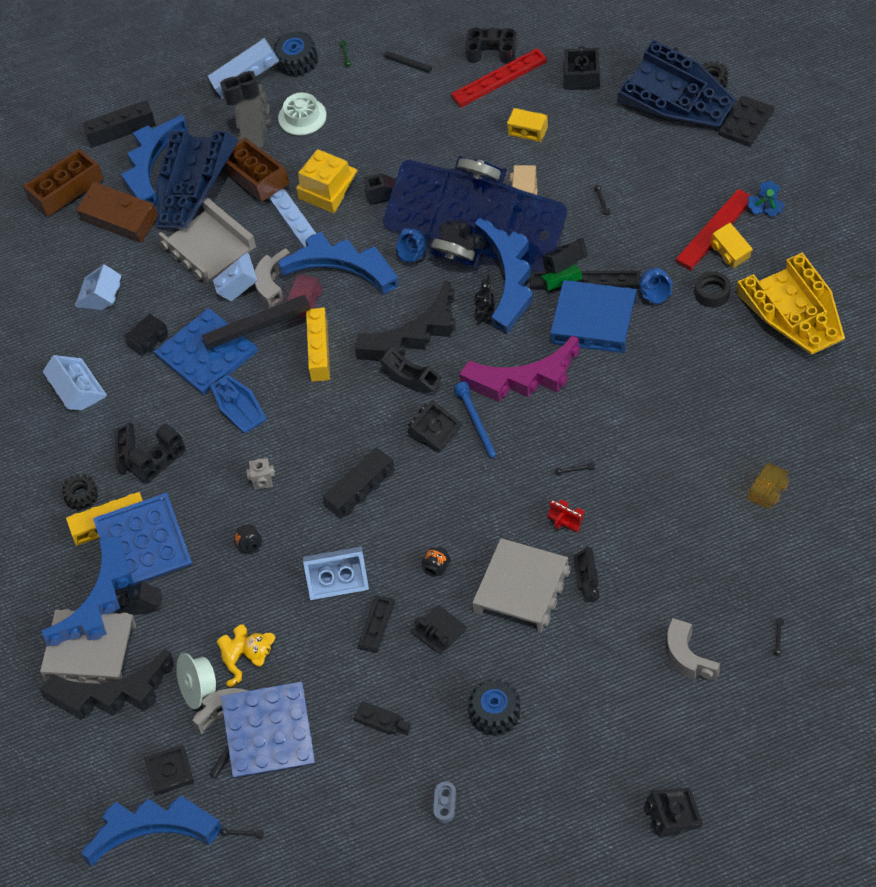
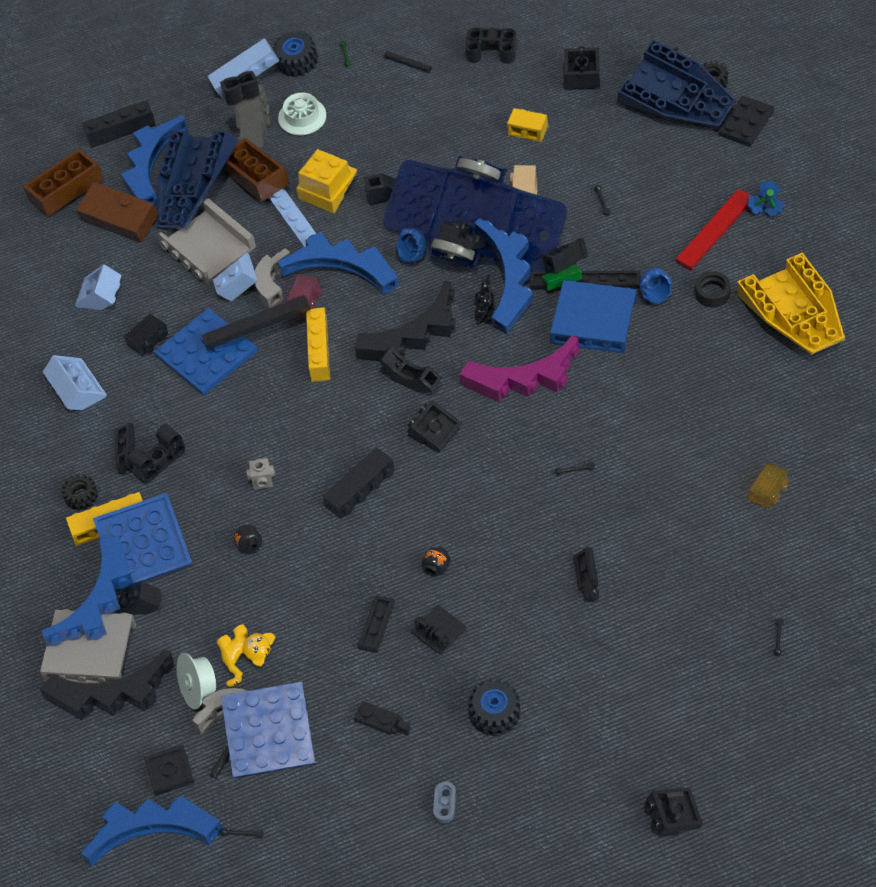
(238, 403): blue piece -> none
(335, 573): light blue slope -> none
(463, 391): blue piece -> none
(498, 78): red tile -> none
(522, 583): light grey panel -> none
(565, 516): red hips -> none
(681, 656): light grey arch -> none
(731, 245): yellow brick -> none

